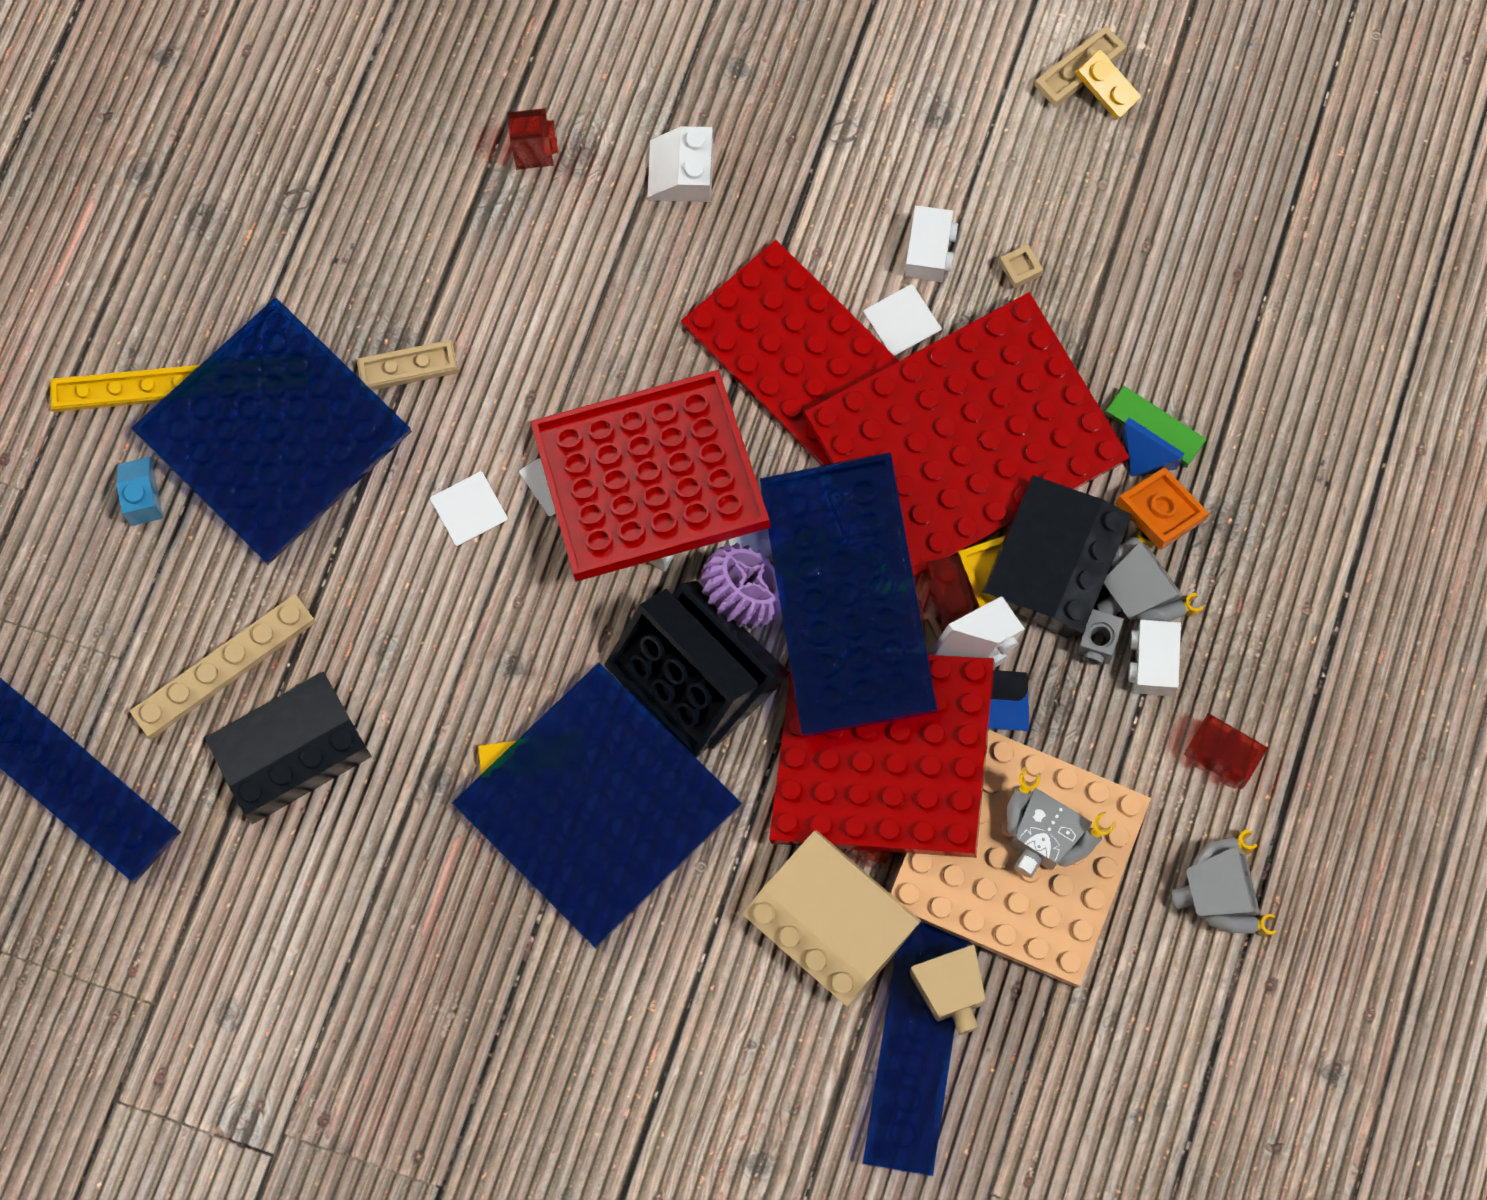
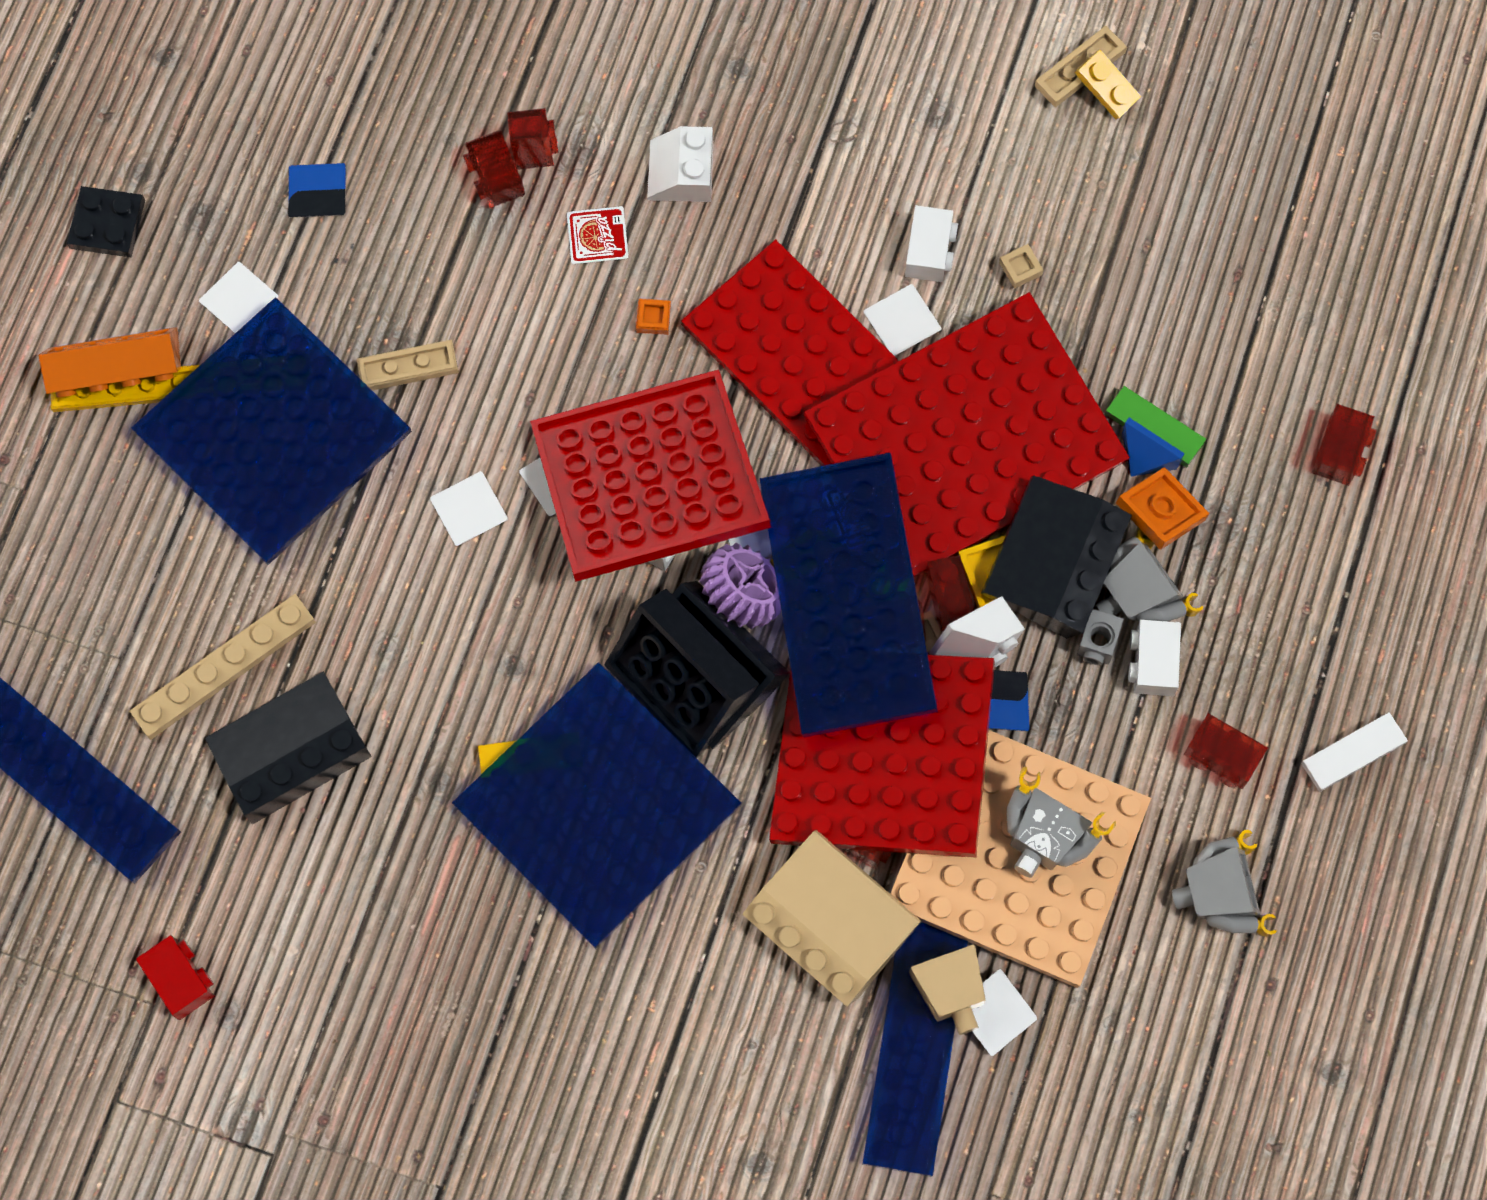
(106, 221): none -> black plate
(111, 361): none -> orange slope
(138, 491): dark azure slope -> none
(176, 977): none -> red brick
(237, 297): none -> white sticker
(317, 190): none -> sticker
(494, 168): none -> clear red brick
(597, 235): none -> sticker
(653, 316): none -> orange tile
(1002, 1015): none -> white sticker
(1343, 445): none -> clear red brick
(1354, 752): none -> white tile

